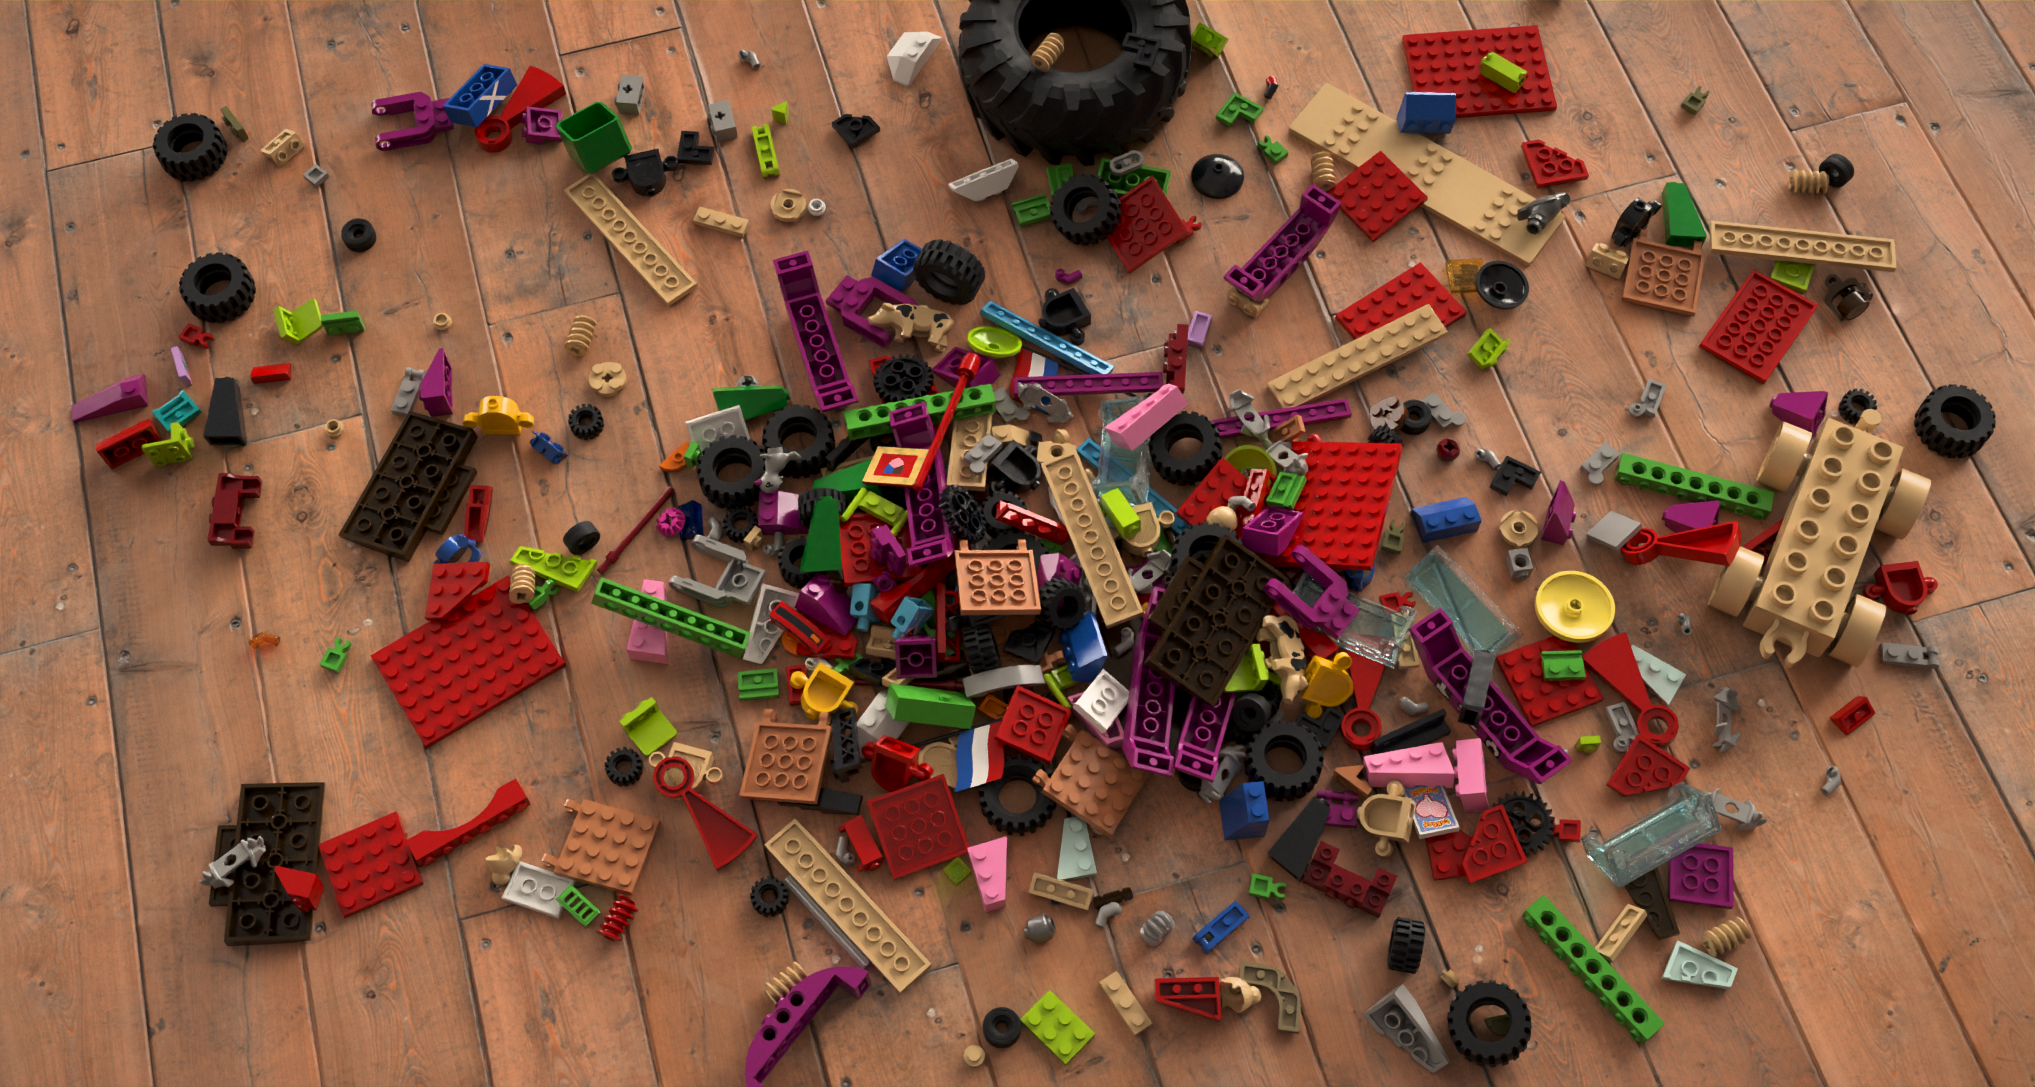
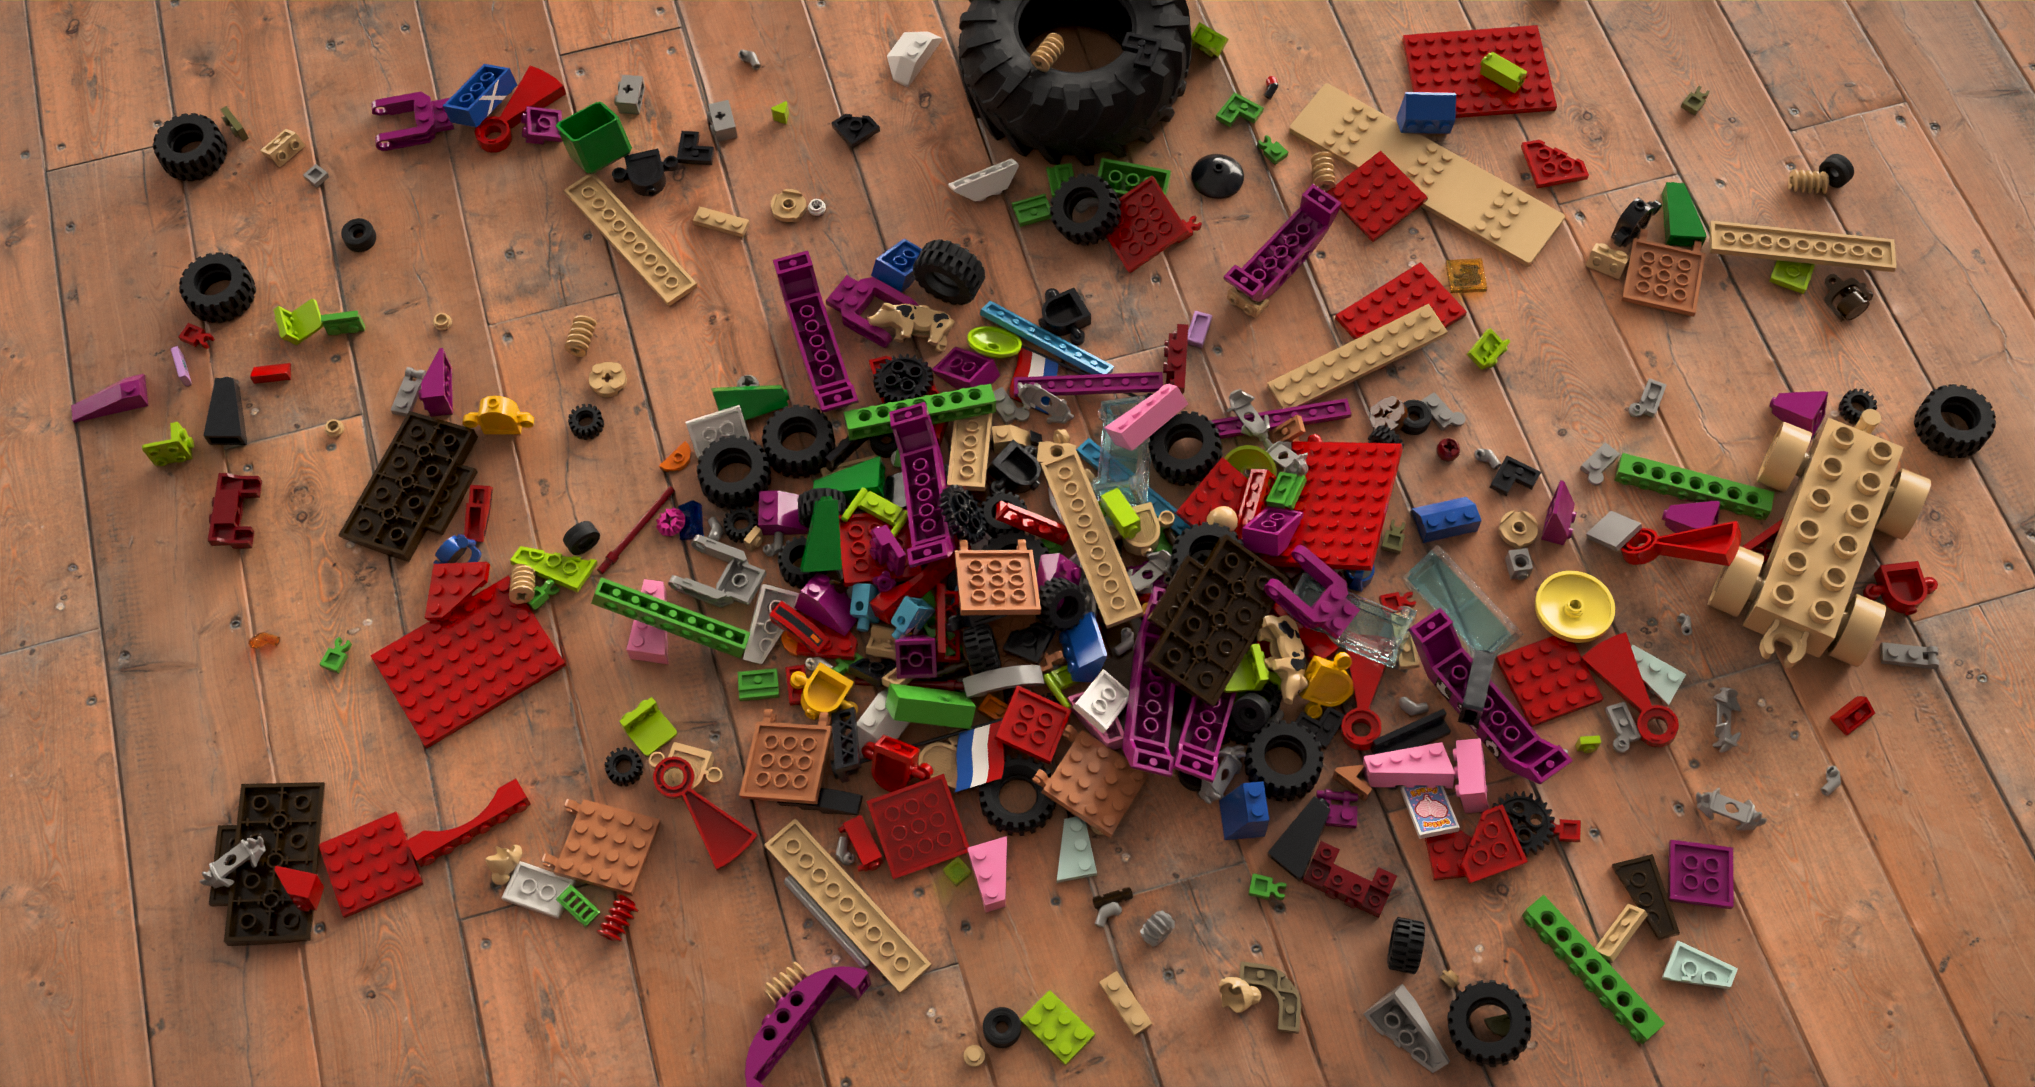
(127, 444): red slope -> none
(181, 413): teal plate -> none
(543, 442): blue hinge -> none
(692, 454): bright green plate -> none
(761, 887): black tyre -> none
(765, 150): lime plate -> none
(774, 463): light grey animal -> none
(911, 466): flag -> none
(982, 453): light grey hinge -> none
(1040, 928): flat silver head -> none
(1061, 891): tan plate -> none
(1066, 278): magenta arm -> none
(1126, 164): light grey plate -> none
(1192, 995): red wedge -> none
(1221, 926): blue plate -> none
(1243, 501): light grey arm -> none
(1388, 817): tan piece -> none
(1506, 279): black dish -> none
(1542, 211): dark grey animal -> none
(1562, 665): bright green plate -> none
(1646, 769): red plate -> none
(1655, 837): clear windscreen -> none
(1725, 936): tan piece -> none
(1758, 326): red plate -> none

